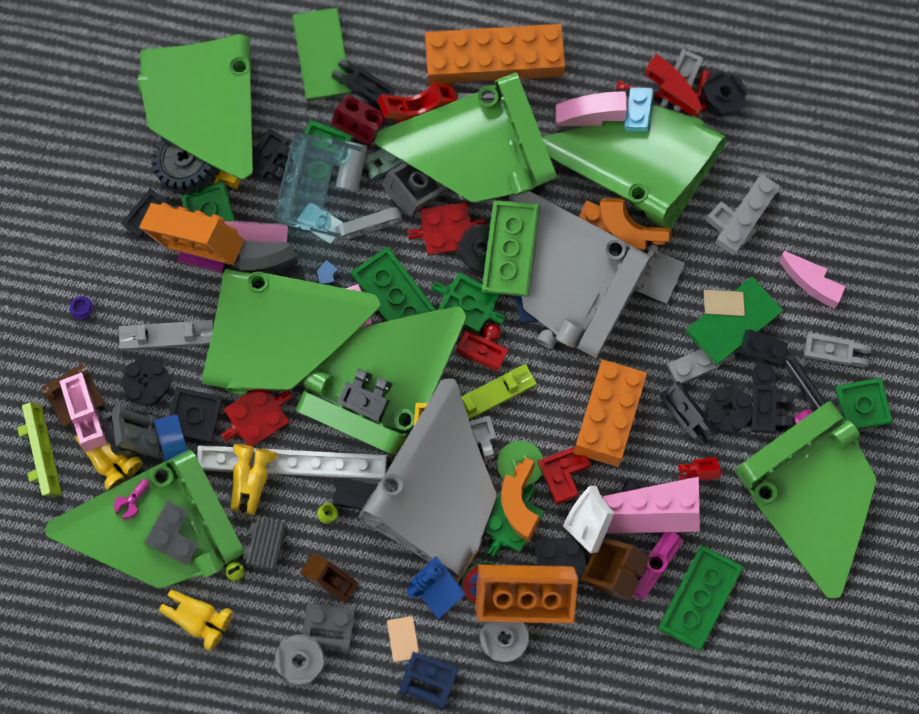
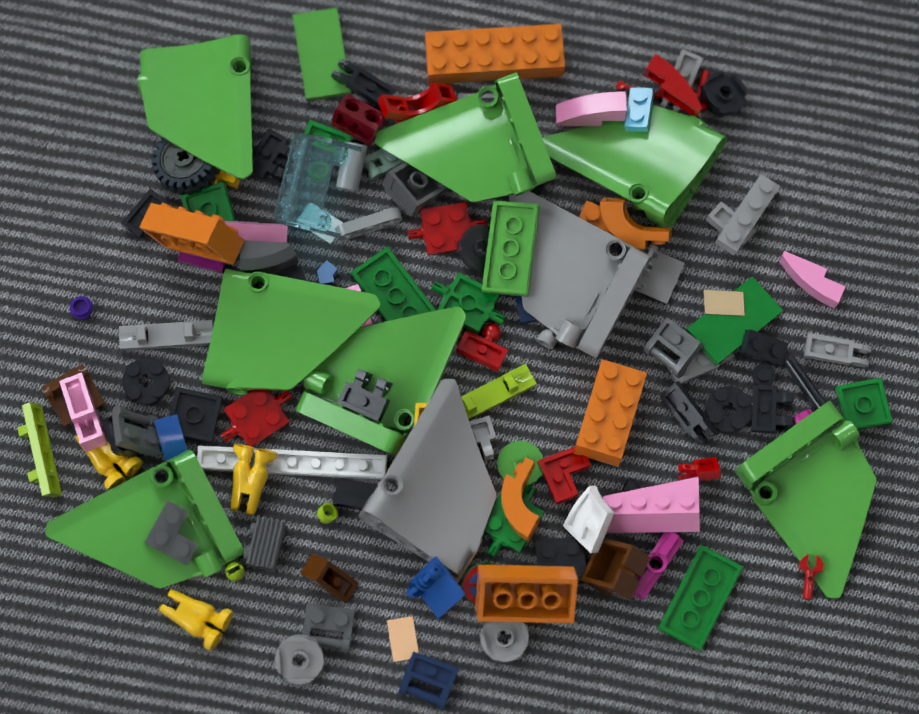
(131, 500): dark pink bar -> none
(678, 341): none -> dark grey plate
(810, 575): none -> red bar

